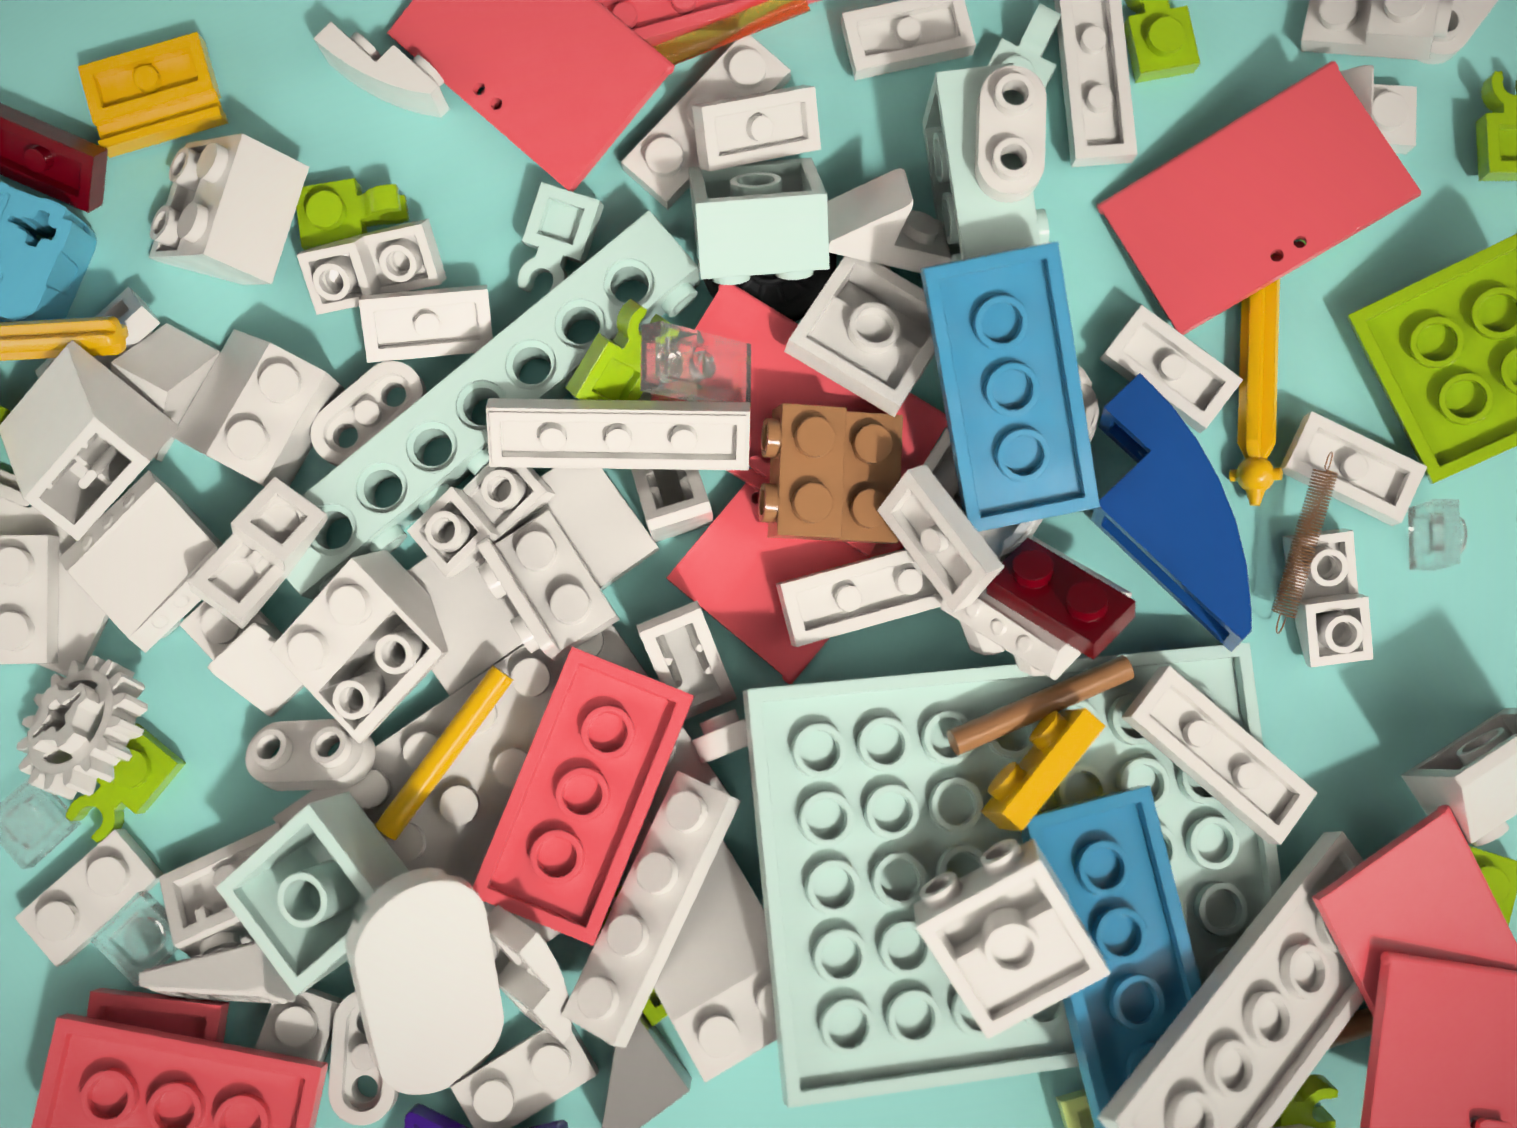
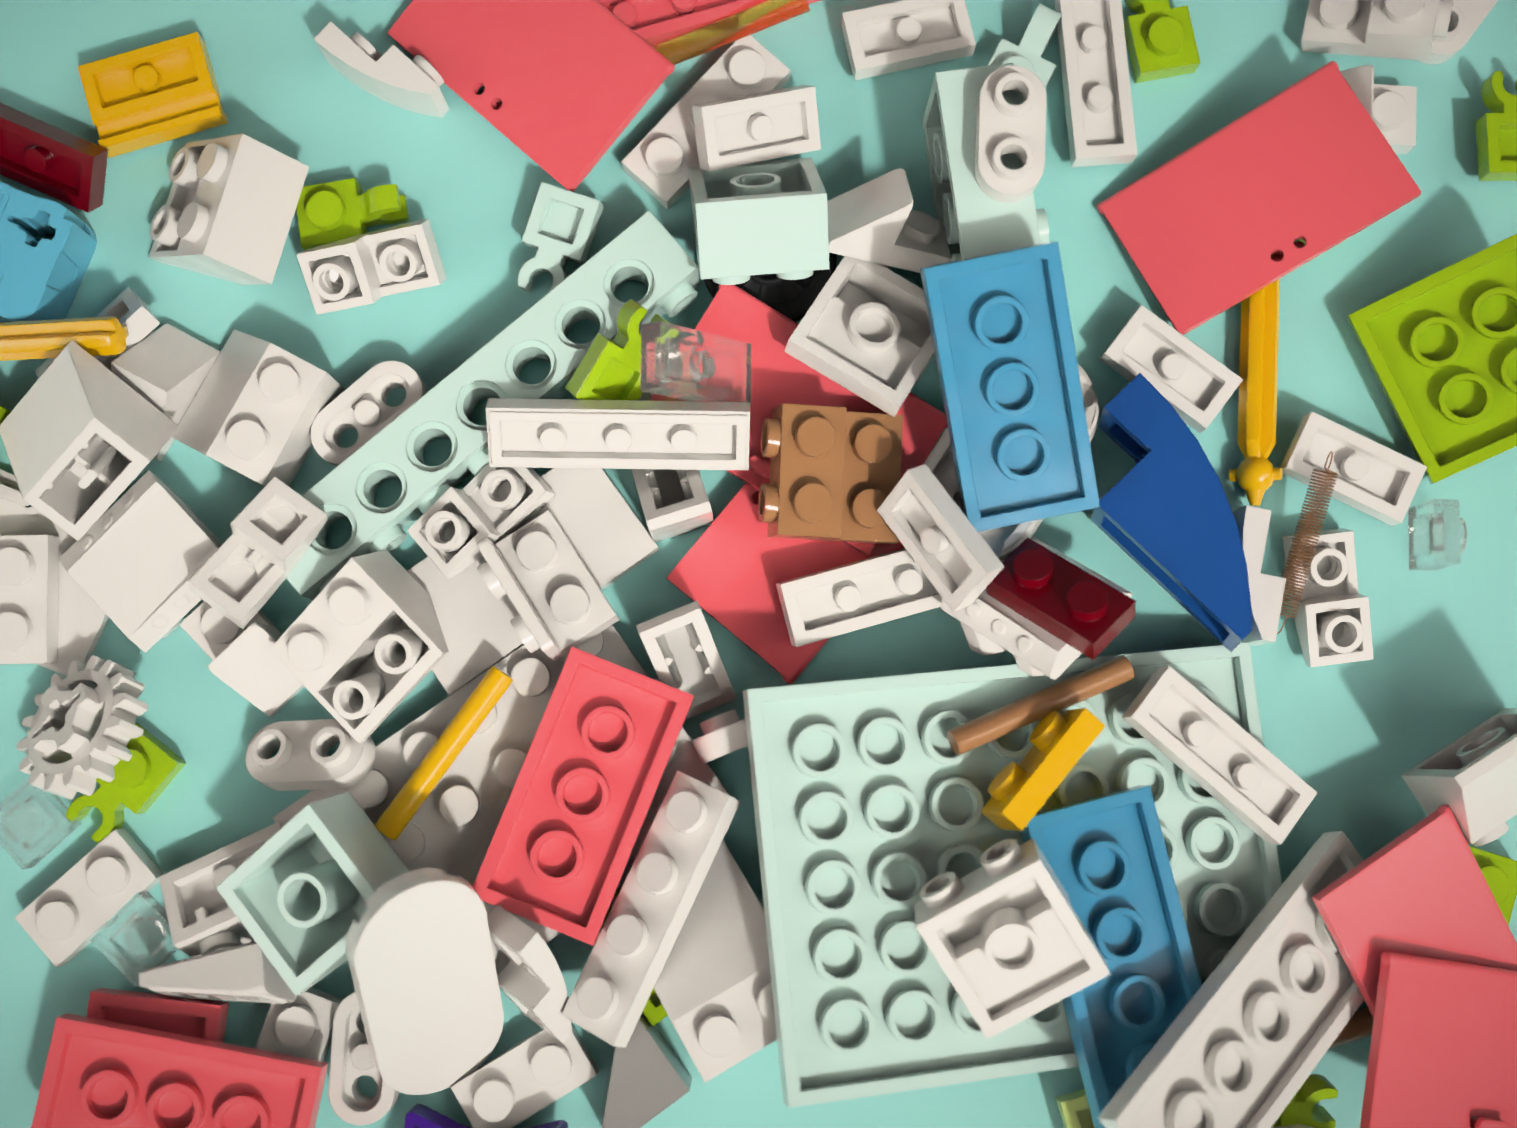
(425, 323): white plate -> none
(1265, 589): none -> white slope

